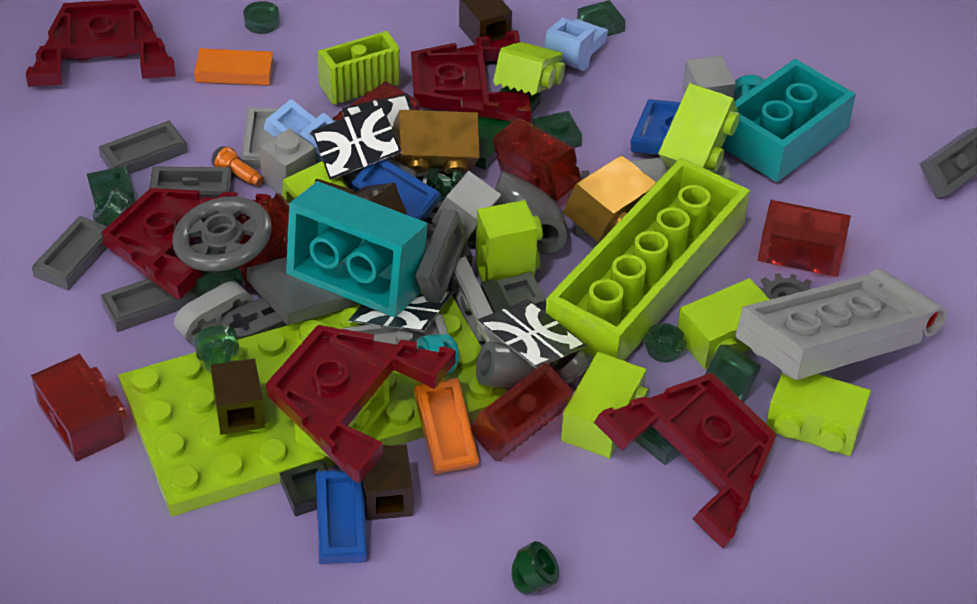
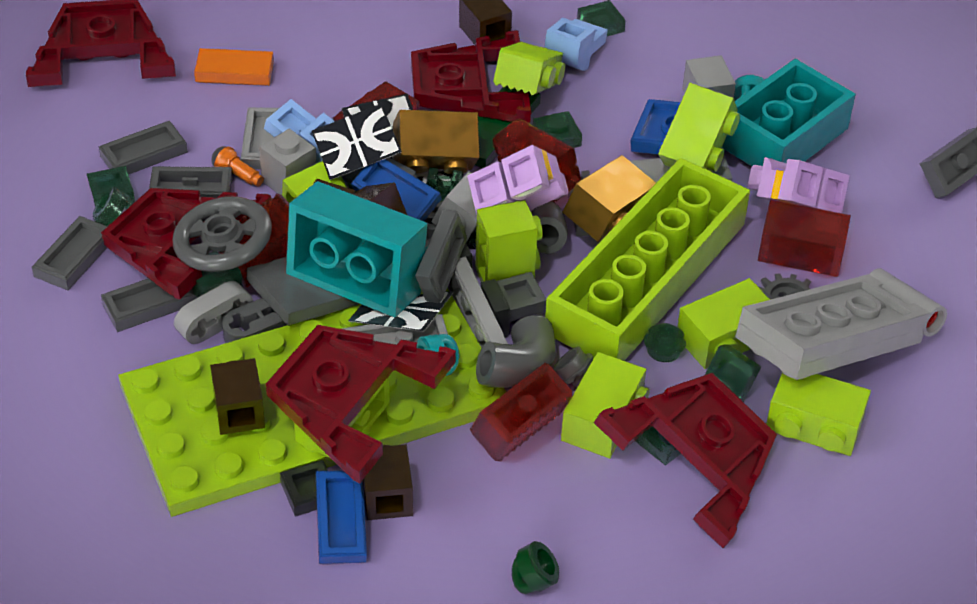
(79, 406): clear red brick -> none
(216, 345): clear green tile -> none
(261, 17): clear green tile -> none
(358, 66): lime brick -> none
(446, 426): orange tile -> none
(524, 175): none -> lavender hips
(532, 333): sticker -> none
(799, 184): none -> lavender hips

